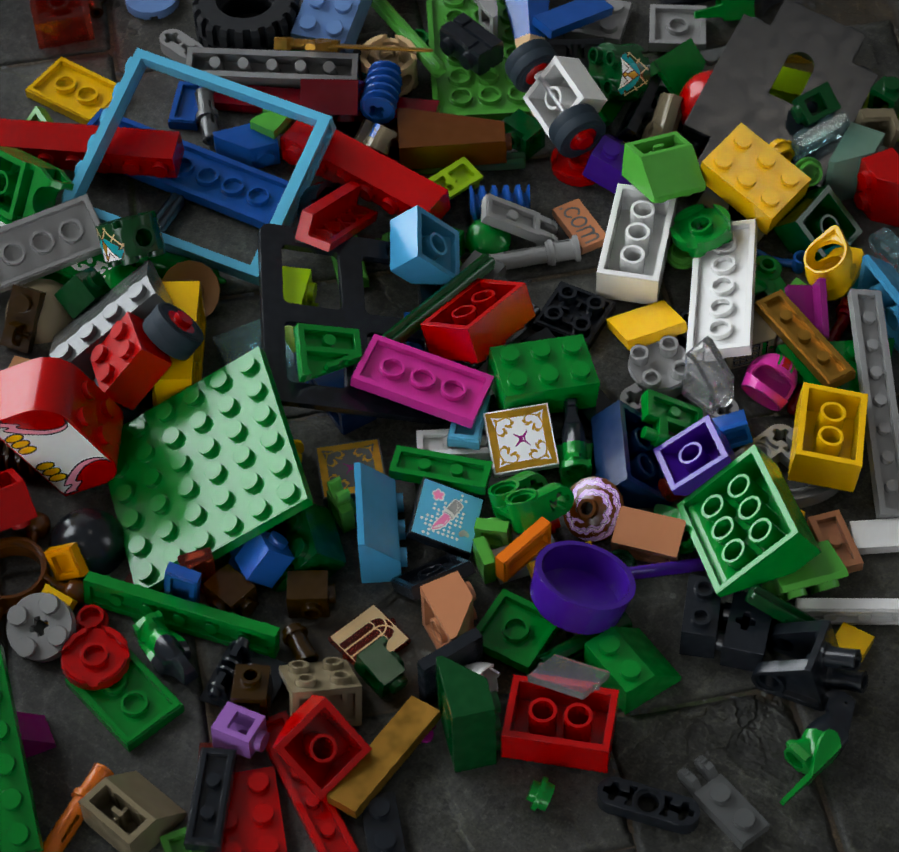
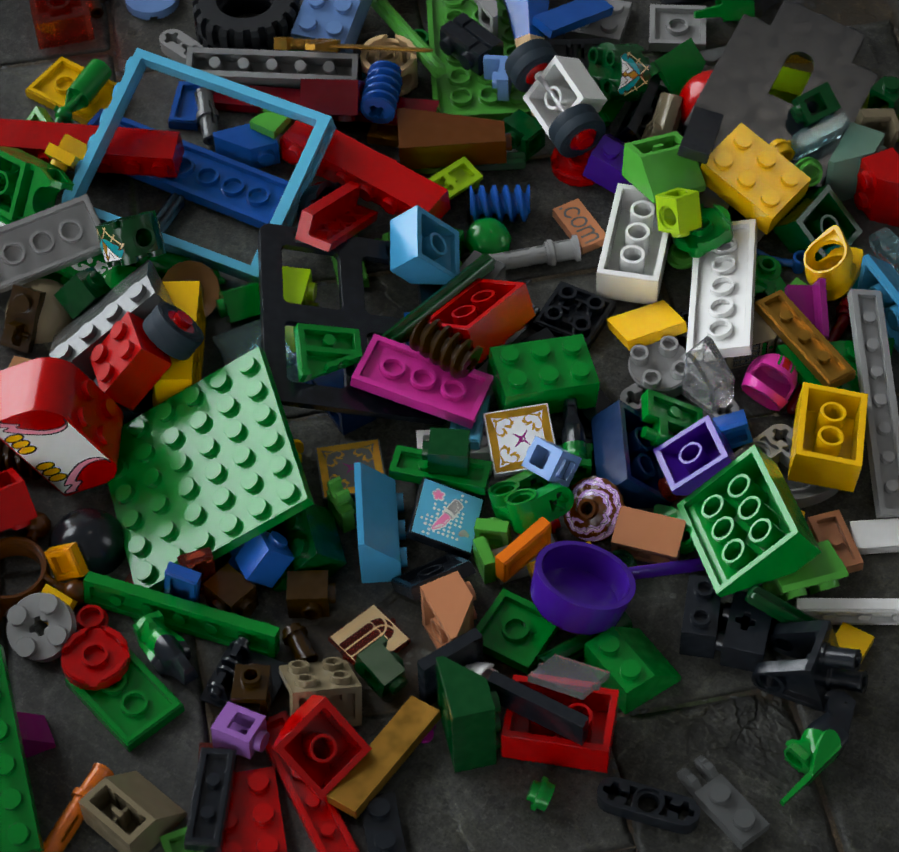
(67, 153): none -> yellow bracket
(83, 90): none -> green wheel
(239, 302): none -> green brick
(375, 136): dark tan leg -> none
(444, 349): none -> dark brown piece
(447, 451): none -> dark green brick
(495, 70): none -> medium blue bracket
(517, 220): light grey hinge -> none
(540, 708): none -> black tile
(551, 461): none -> medium blue brick
(678, 211): none -> lime brick
(700, 135): none -> black tile

